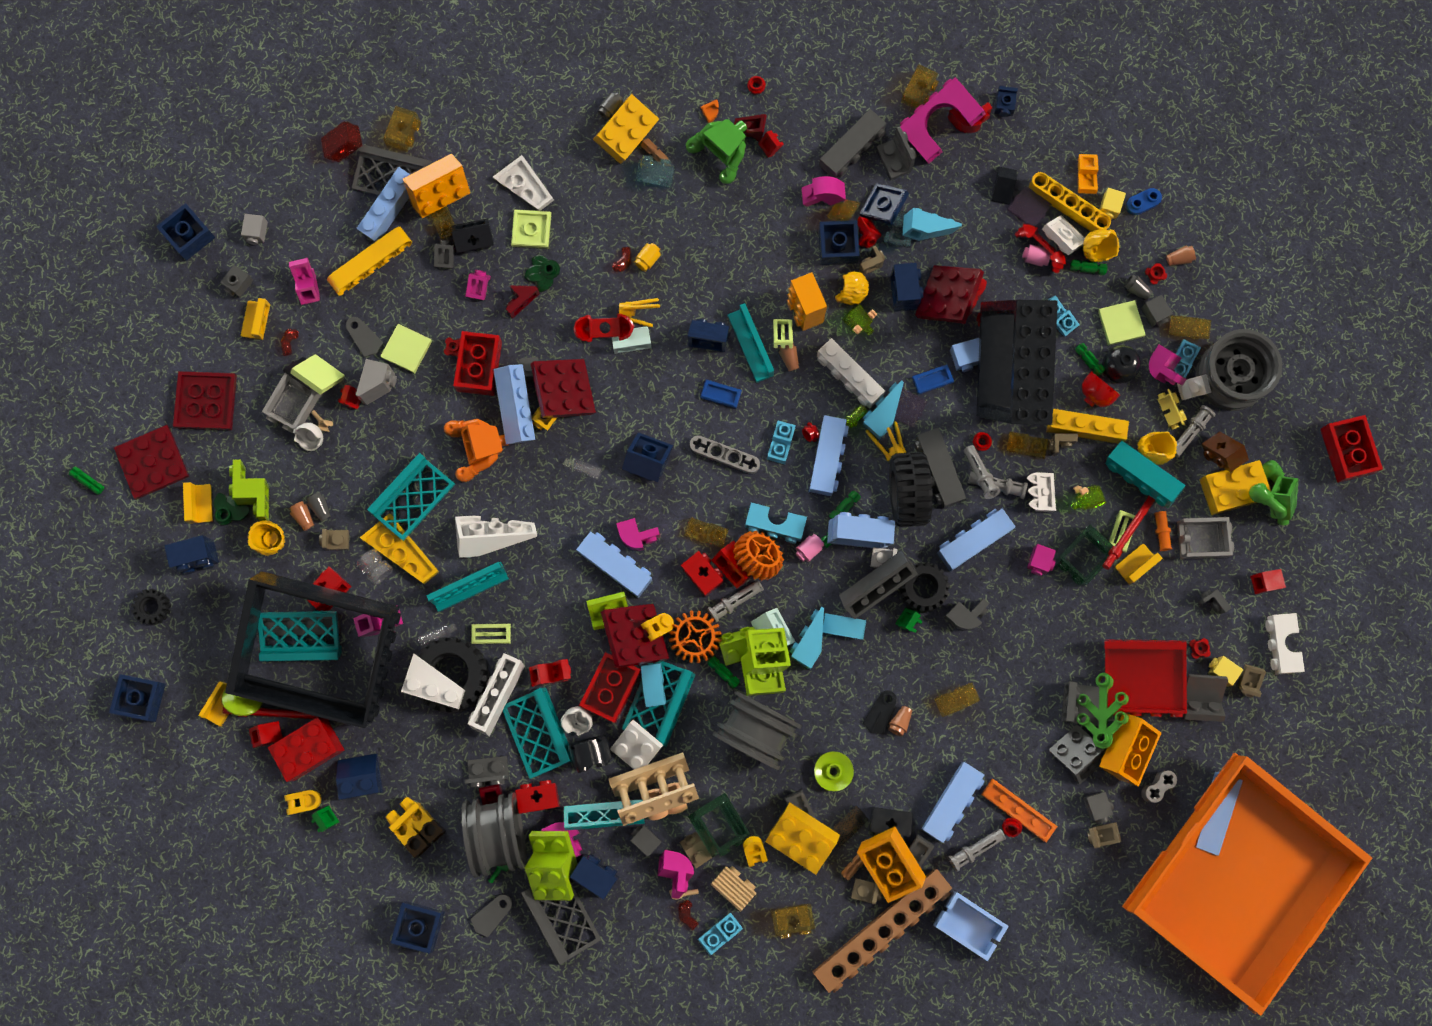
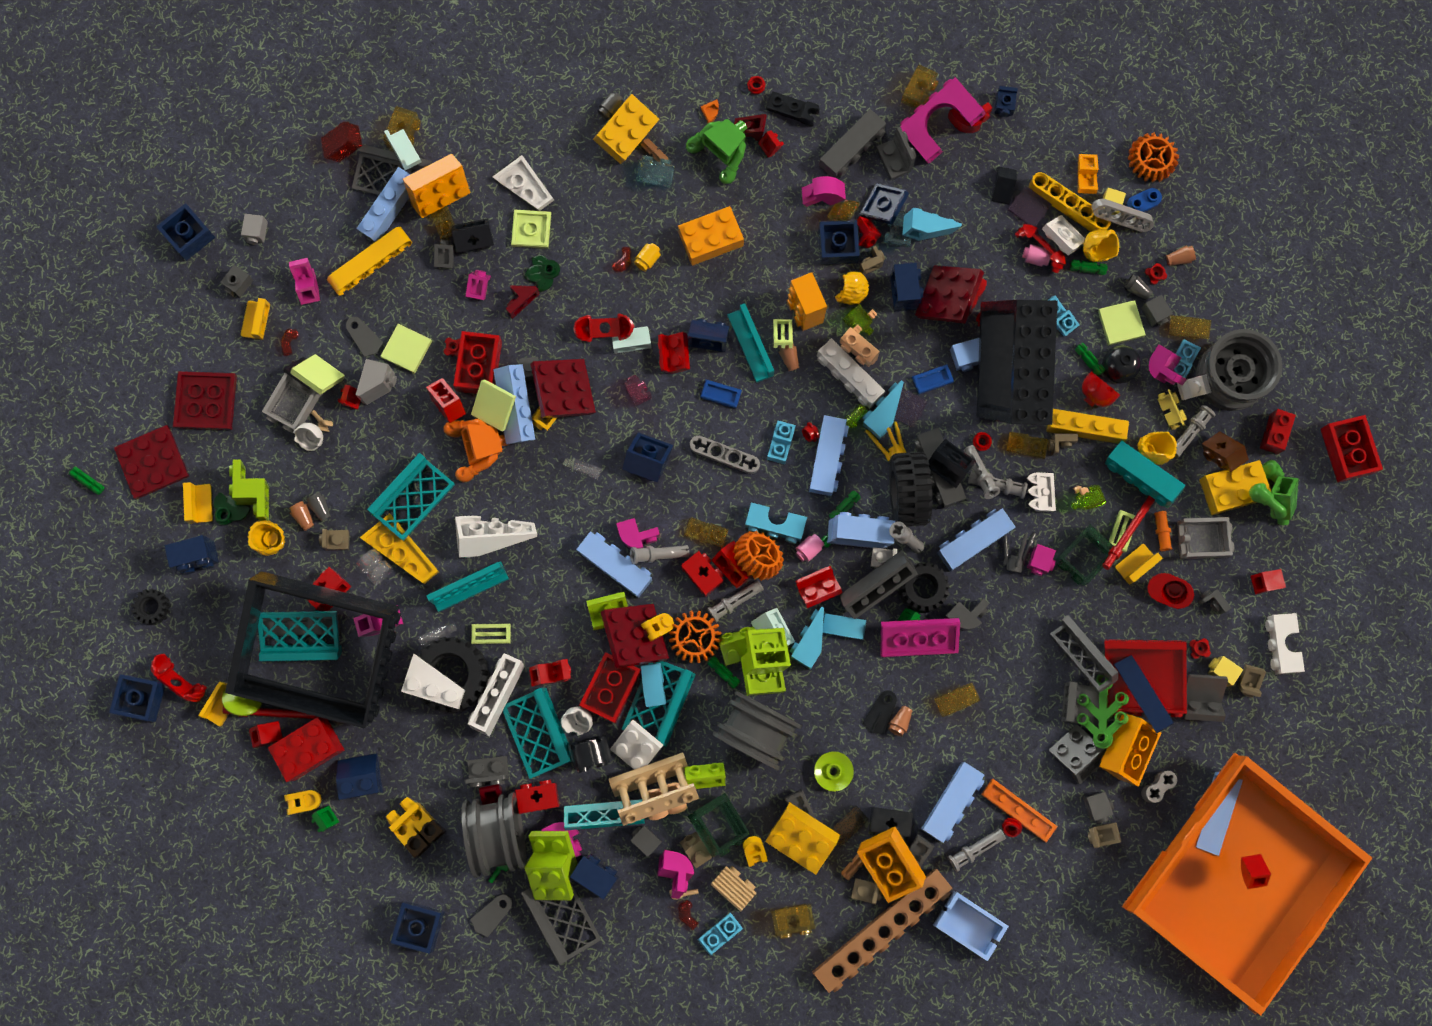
(162, 670): none -> red piece
(403, 149): none -> light aqua panel
(446, 400): none -> red brick
(493, 405): none -> yellowish green tile
(629, 309): yellow plant -> none
(637, 390): none -> clear pink brick
(651, 554): none -> light grey pin
(673, 352): none -> red bracket
(705, 775): none -> lime bracket
(711, 235): none -> light orange brick
(793, 108): none -> black plate
(818, 587): none -> red bracket
(860, 347): none -> light nougat plate
(905, 536): none -> light grey pin
(920, 637): none -> dark pink tile
(950, 463): none -> black bracket
(1016, 563): none -> dark grey plant
(1092, 652): none -> dark grey fence
(1141, 222): none -> light grey beam
(1144, 694): none -> dark blue tile
(1159, 168): none -> orange gear
(1170, 590): none -> red piece
(1254, 871): none -> red brick
(1277, 431): none -> red brick

